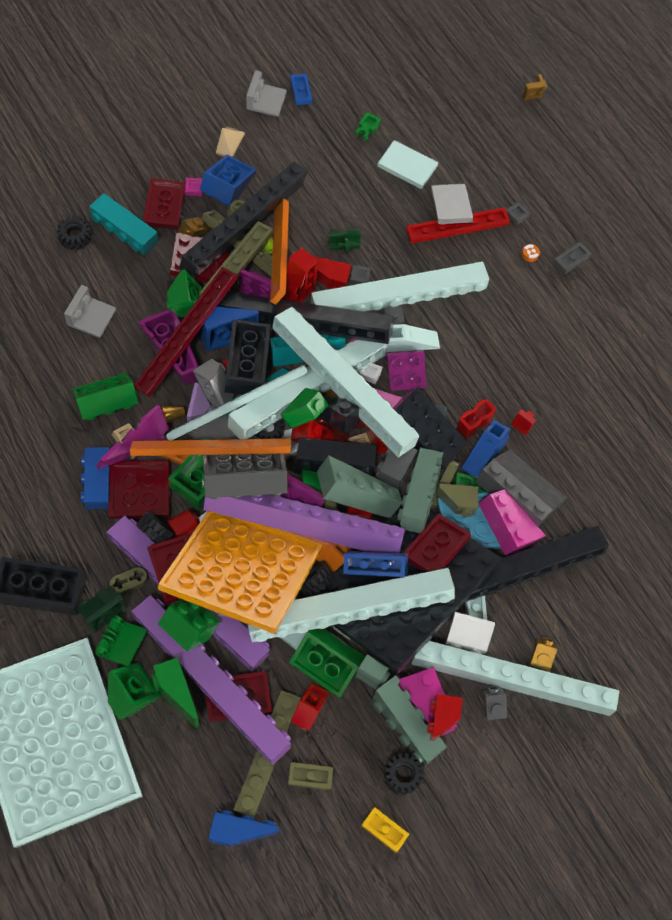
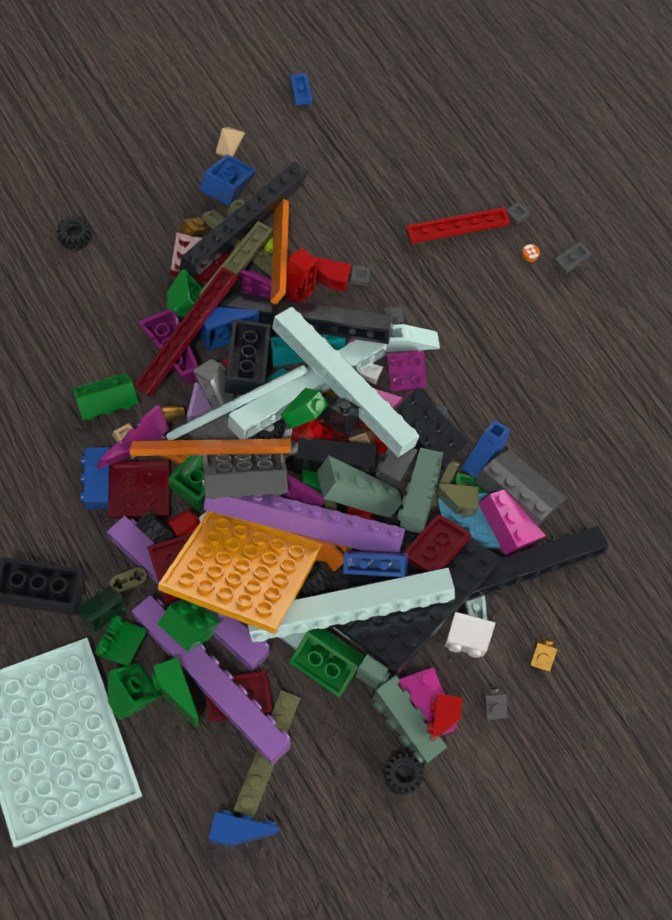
(88, 313): light grey bracket -> none
(123, 224): teal brick -> none
(164, 203): dark red plate -> none
(192, 187): dark pink tile -> none
(264, 97): light grey bracket -> none
(310, 706): red slope -> none
(310, 776): olive plate -> none
(344, 240): dark green hips -> none
(367, 125): green plate -> none
(385, 830): yellow plate -> none
(406, 289): light aqua brick -> none
(407, 164): light aqua tile -> none
(451, 204): light grey tile -> none
(476, 419): red brick -> none
(517, 678): light aqua brick -> none
(524, 421): red tile -> none
(535, 90): pearl gold bracket -> none

